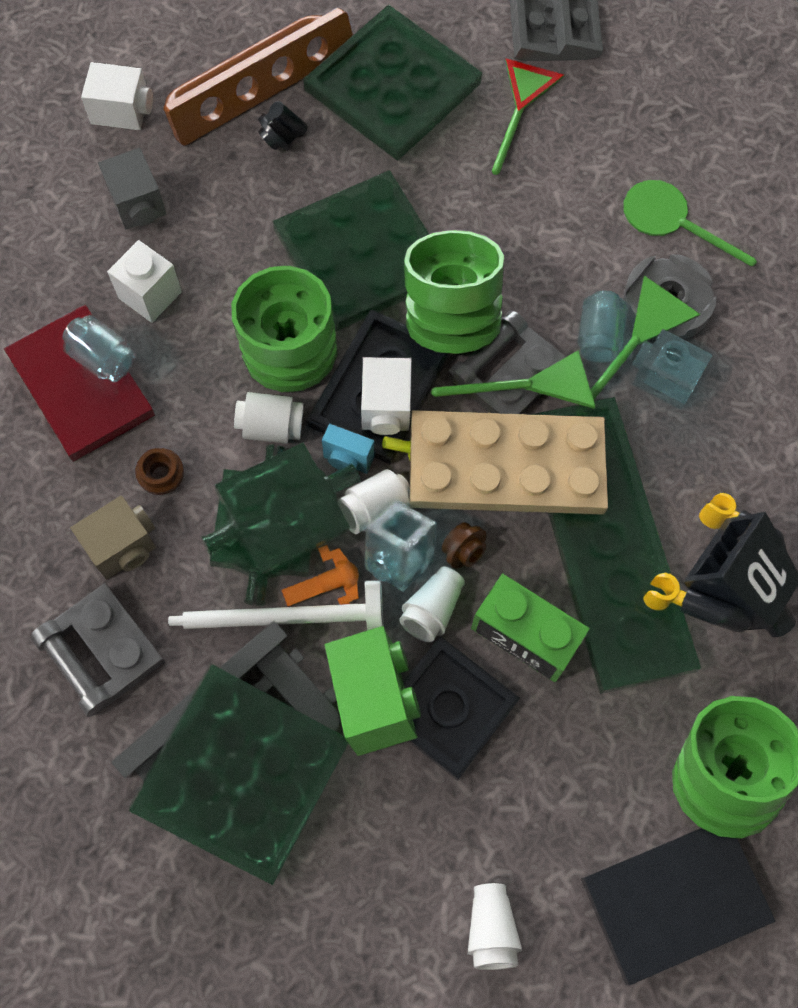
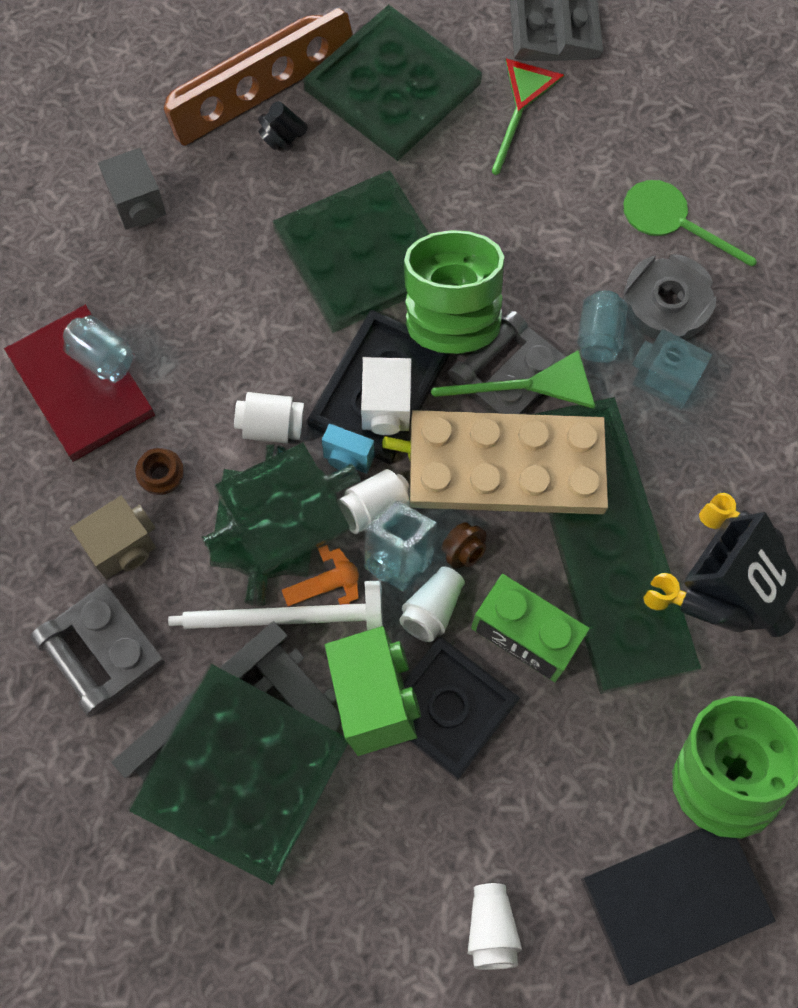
(116, 96): white brick -> none
(145, 281): white brick -> none
(285, 328): bright green wheel -> none
(655, 312): bright green piece -> none

